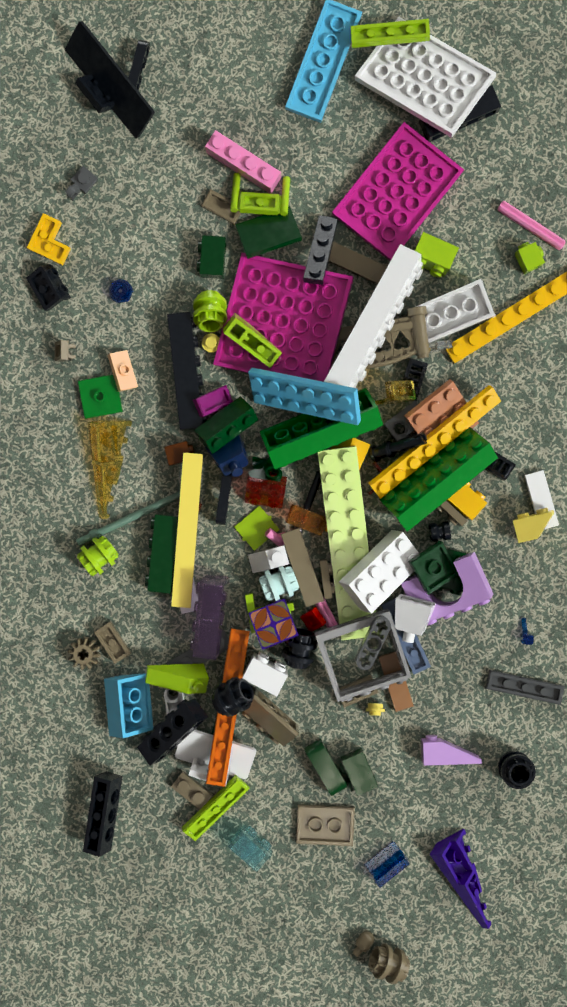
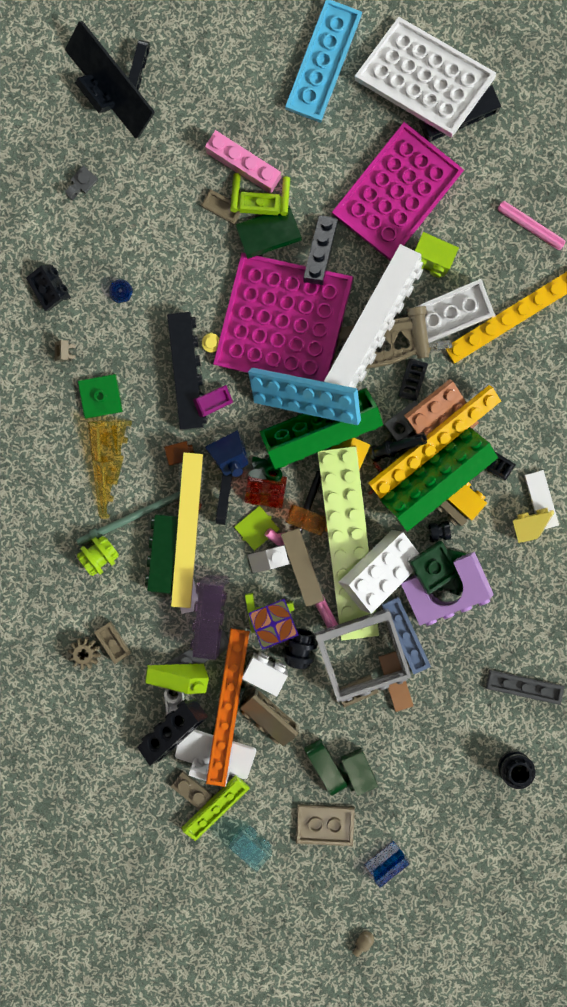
(43, 240): yellow plate -> none
(102, 813): black brick -> none
(122, 370): light nougat plate -> none
(128, 705): medium azure slope -> none
(210, 311): lime piece -> none
(212, 257): dark green brick -> none
(226, 425): dark green brick -> none
(232, 696): black piece -> none
(251, 340): lime slope -> none
(279, 583): light aqua piece -> none
(313, 619): red plate -> none
(328, 587): dark tan plate -> none
(356, 263): dark tan tile -> none
(362, 653): dark grey beam -> none
(375, 709): light yellow plate -> none
(389, 964): dark tan piece -> none
(390, 33): lime plate -> none
(398, 392): clear yellow panel -> none
(412, 616): white torso -> none
(441, 752): lavender slope -> none
(453, 862): dark purple wedge -> none
(527, 638): clear blue hand -> none
(529, 257): lime brick -> none

